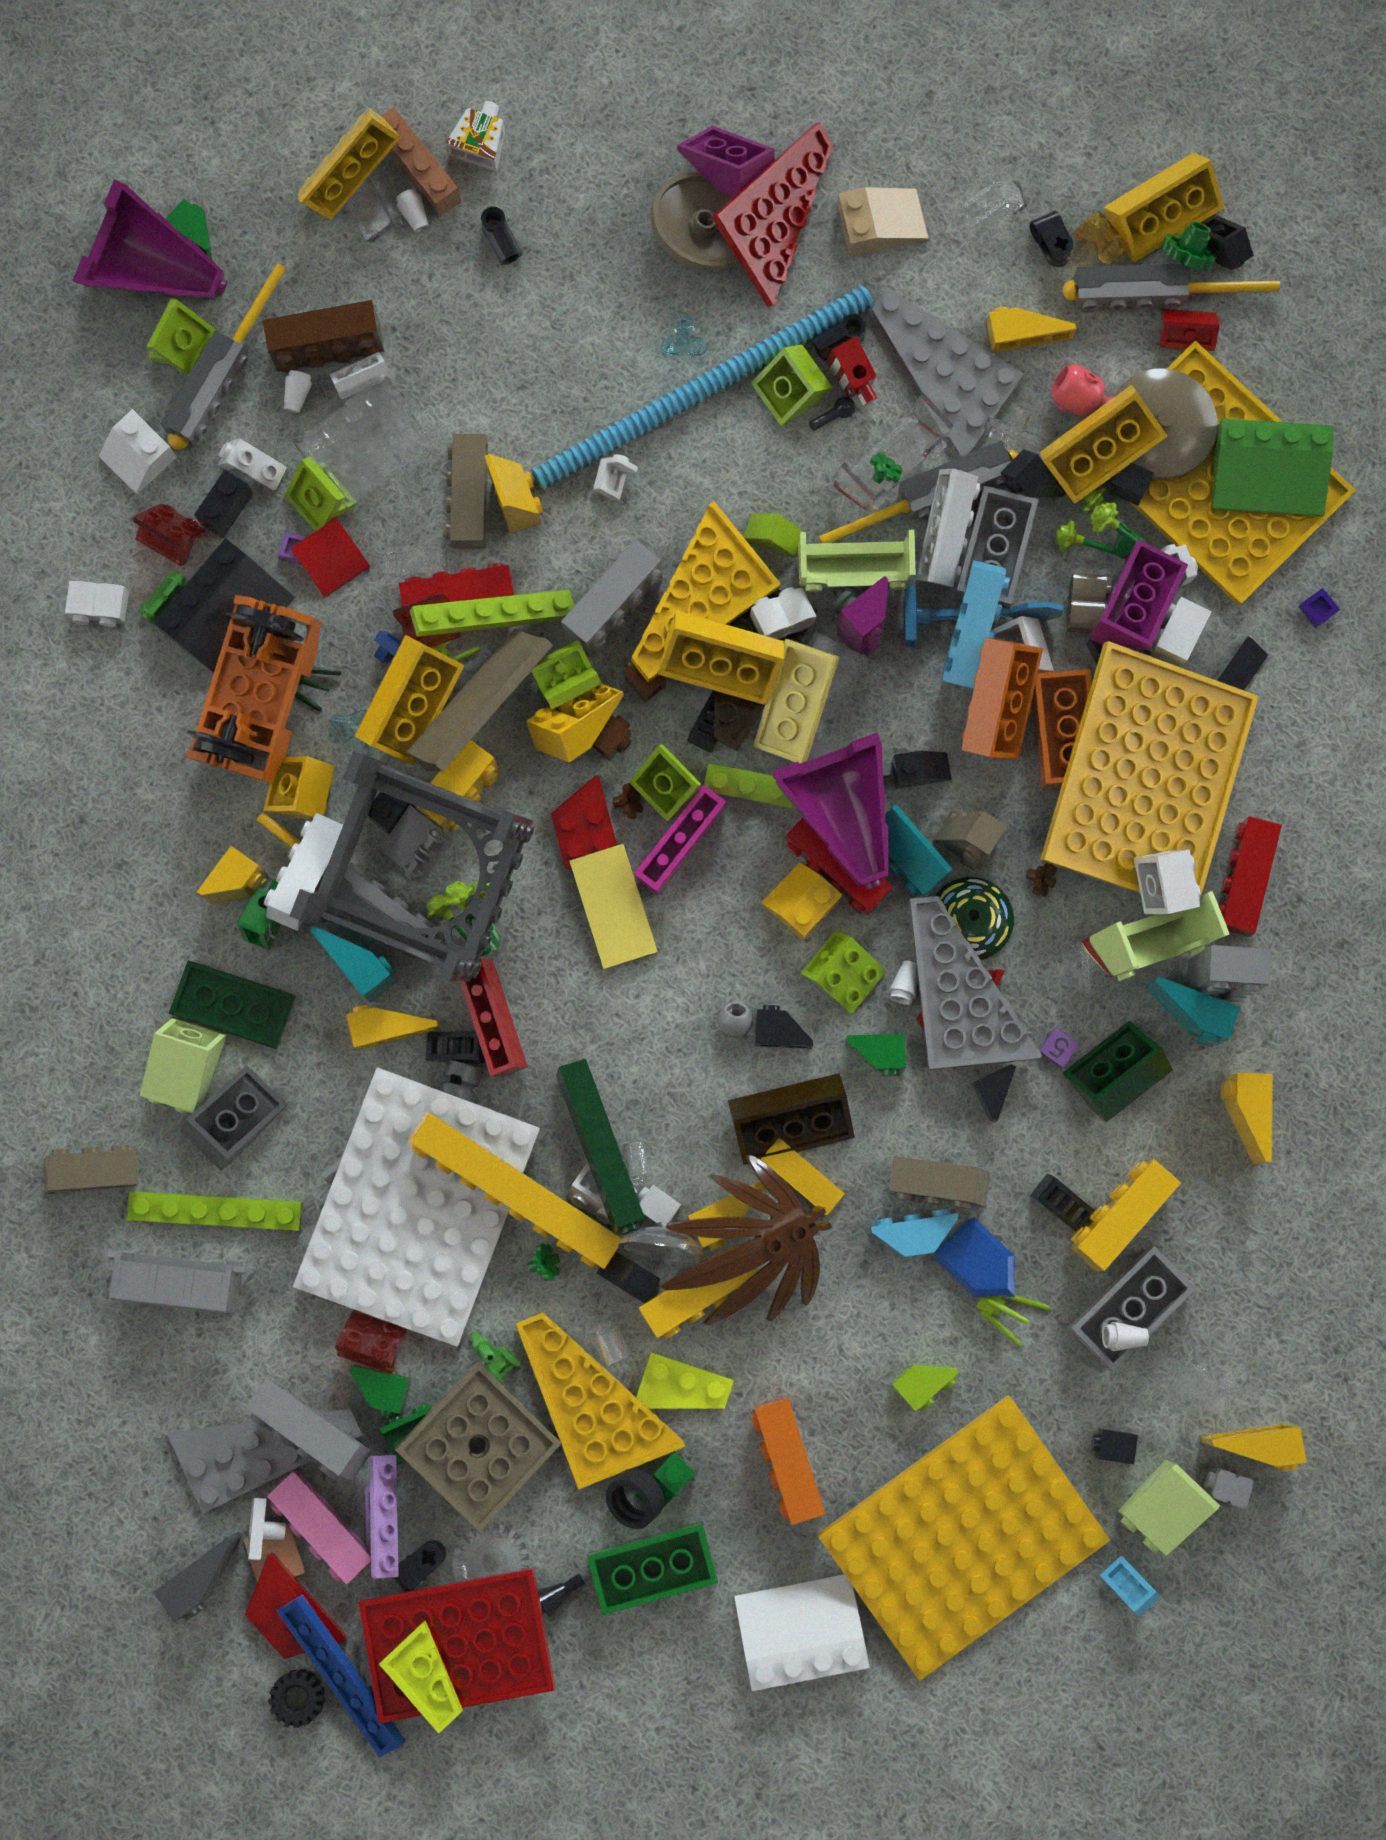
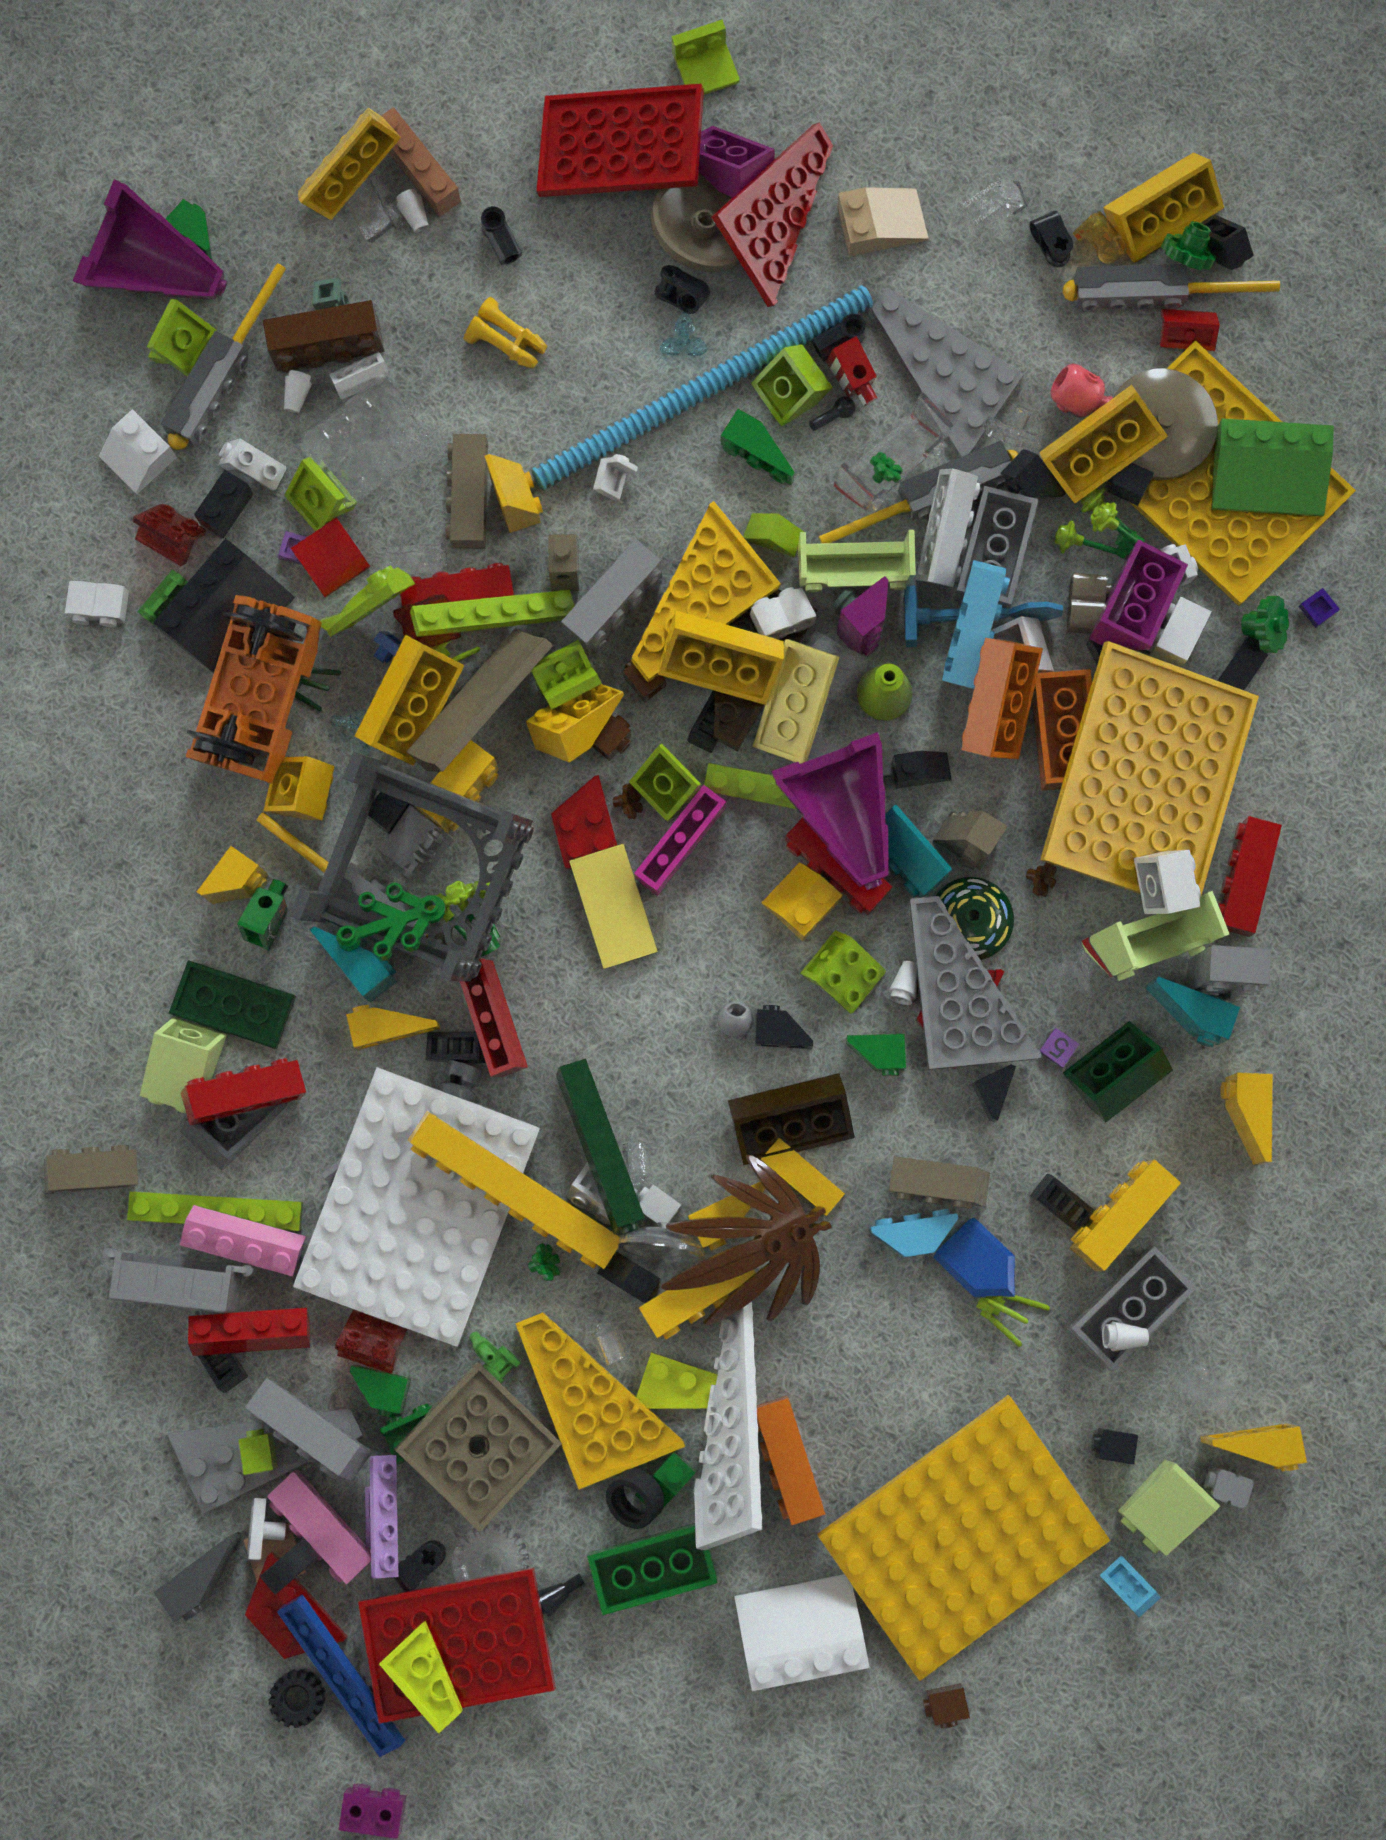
(230, 1380): none -> black slope
(242, 1092): none -> red brick
(242, 1240): none -> bright pink brick
(249, 1331): none -> red brick
(258, 1452): none -> lime brick
(289, 1566): none -> black tyre
(305, 869): white brick -> none
(328, 294): none -> sand green brick
(372, 1811): none -> magenta brick
(381, 589): none -> lime slope
(395, 921): none -> green plant
(478, 137): torso -> none
(515, 350): none -> yellow piece
(563, 560): none -> dark tan torso
(620, 140): none -> red plate
(682, 289): none -> black piece
(704, 57): none -> lime bracket
(730, 1484): none -> white wing
(751, 440): none -> green slope
(884, 692): none -> lime cone
(922, 1382): lime slope -> none
(946, 1705): none -> reddish brown brick
(1022, 328): yellow slope -> none
(1267, 624): none -> green plant

